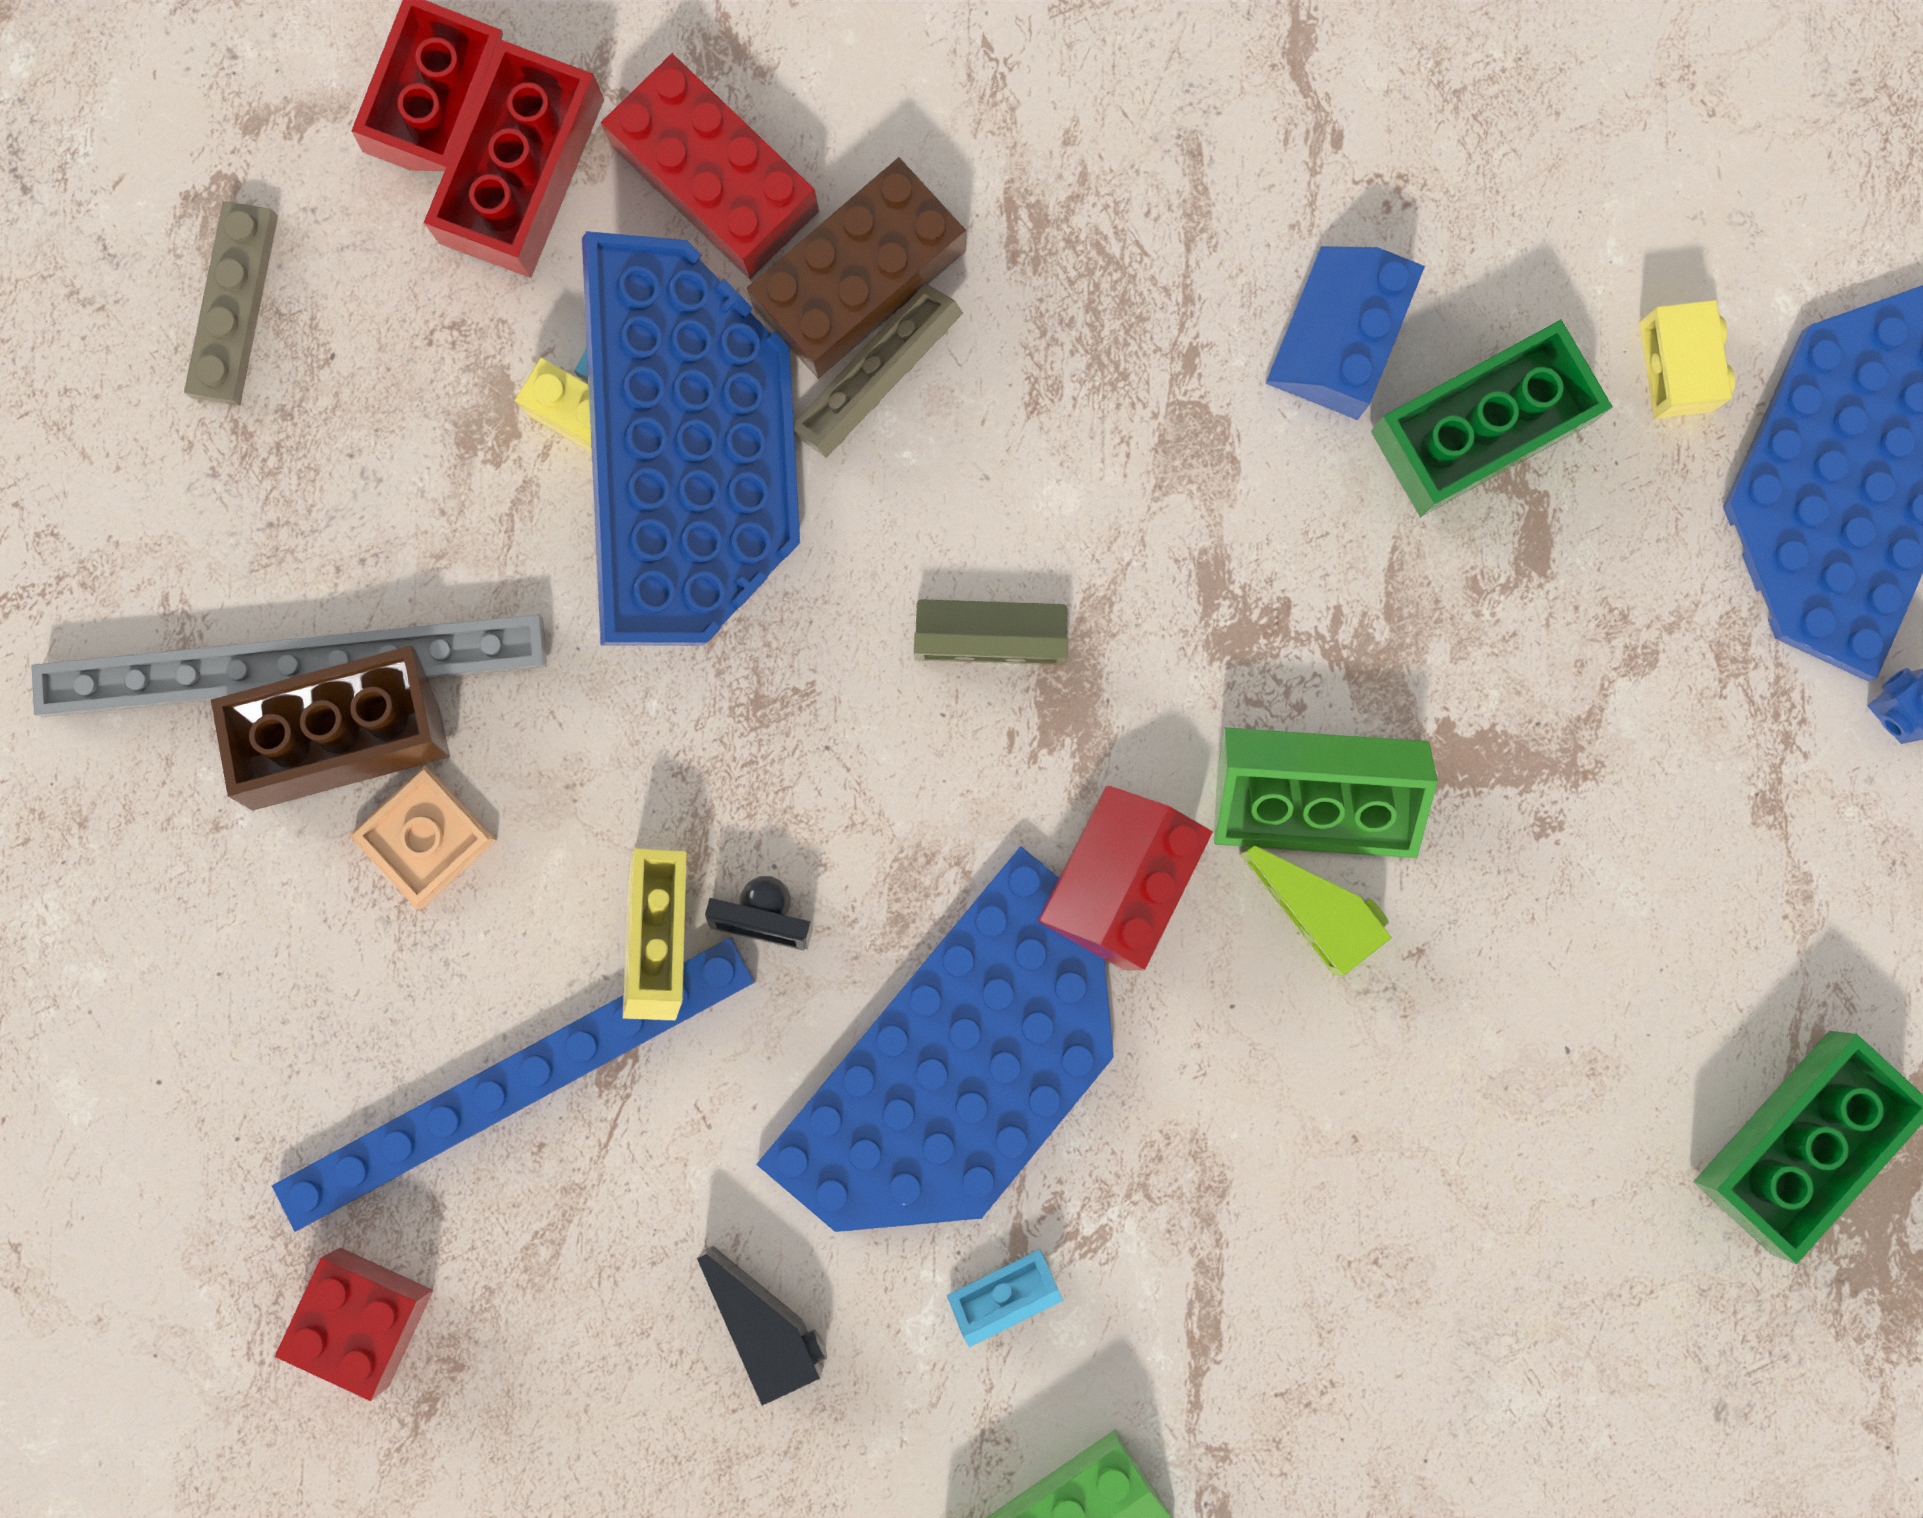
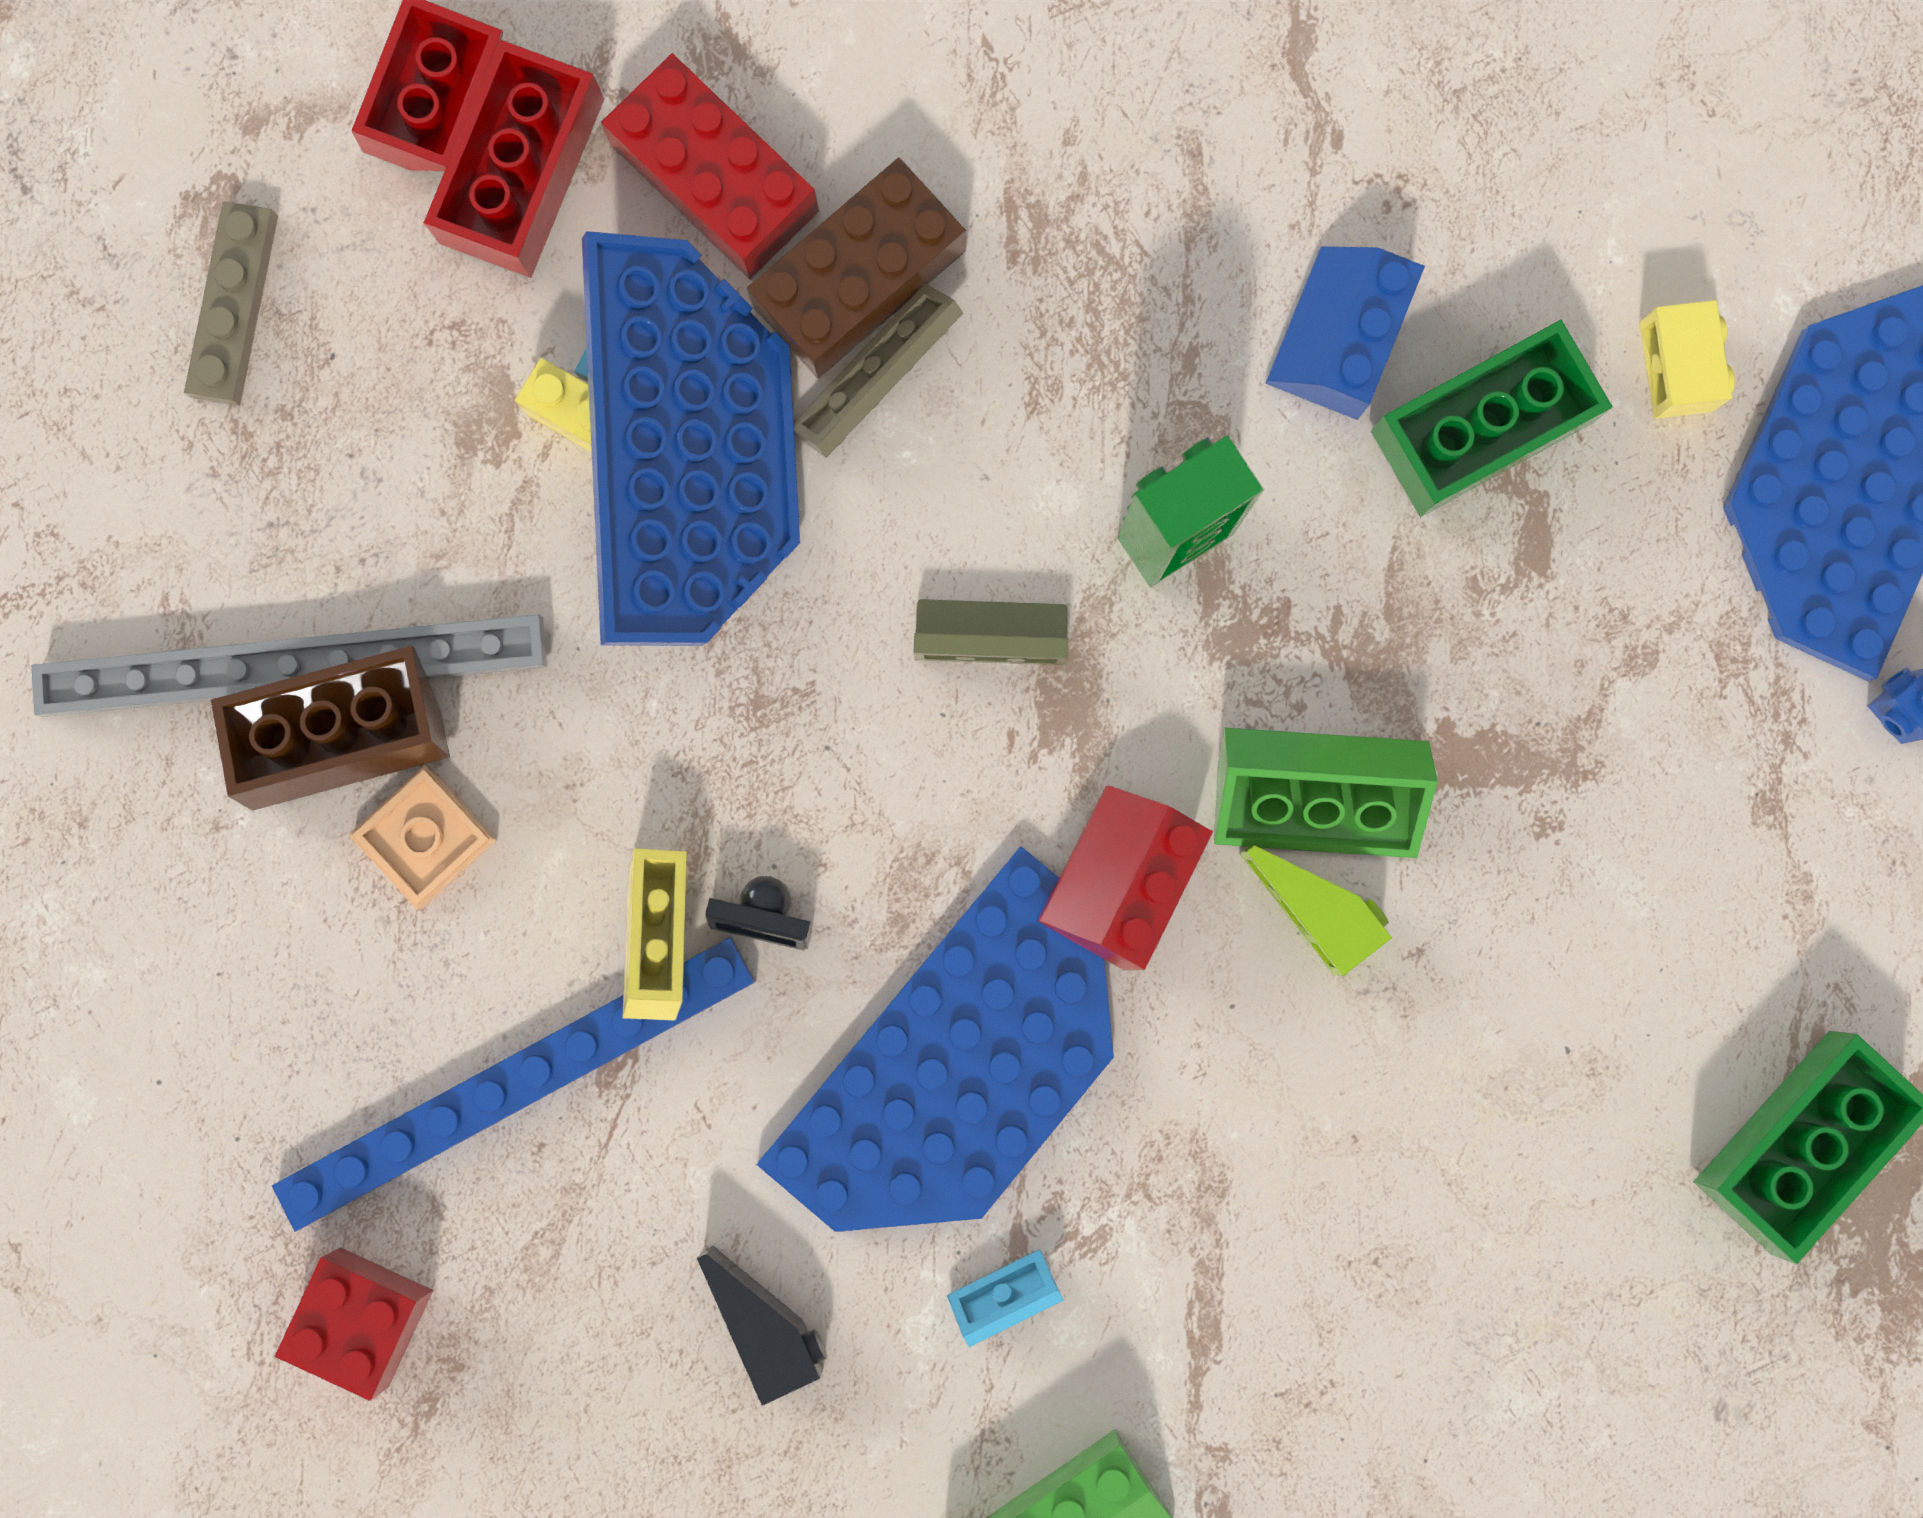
(1188, 508): none -> green brick

